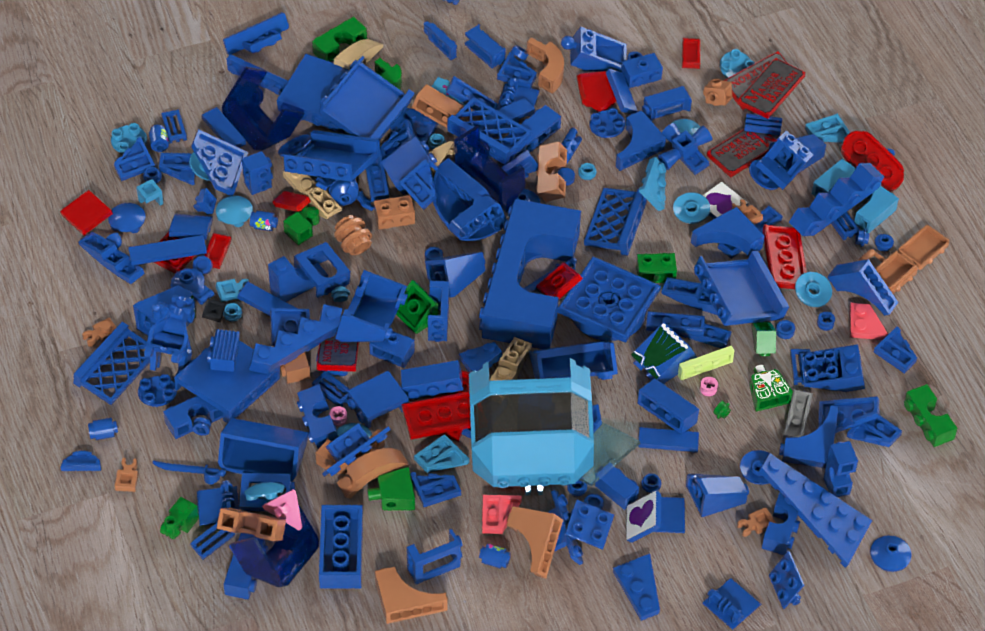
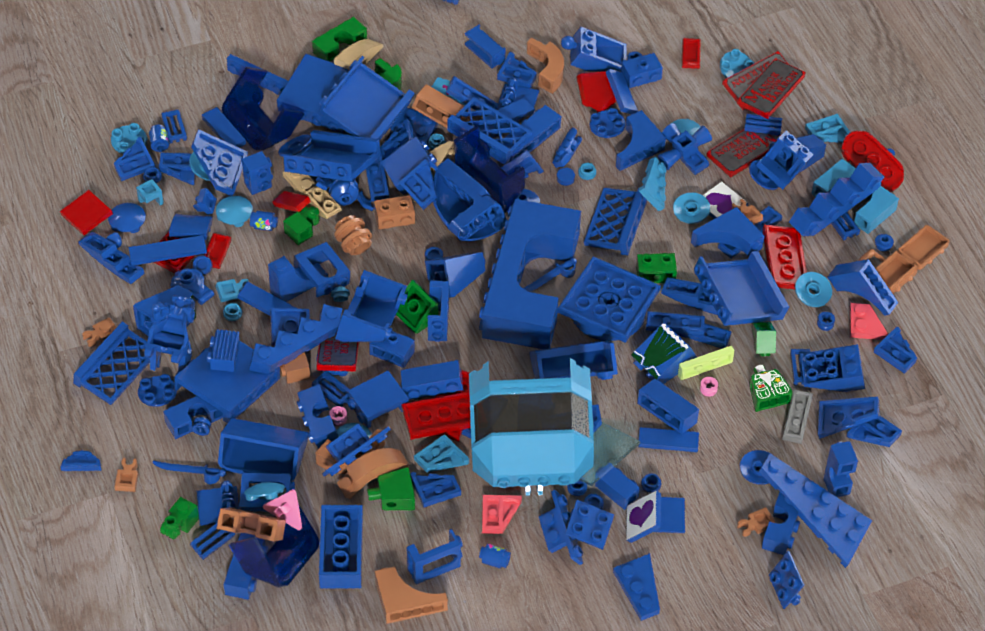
(102, 429): blue brick -> none
(213, 310): black tile -> none
(257, 36): blue bracket -> none
(440, 40): blue hinge -> none
(475, 358): blue wing -> none
(512, 360): tan slope -> none
(519, 52): blue tile -> none
(541, 532): nougat arch -> none
(550, 158): nougat arch -> none
(559, 281): red tile -> none
(667, 103): blue window -> none
(716, 492): blue slope -> none
(718, 92): nougat brick -> none
(722, 410): green plate -> none
(731, 603): blue hinge -> none
(785, 329): blue tile -> none
(814, 447): blue arch -> none
(862, 237): blue plate -> none
(888, 559): blue dish -> none
(935, 428): green arch -> none

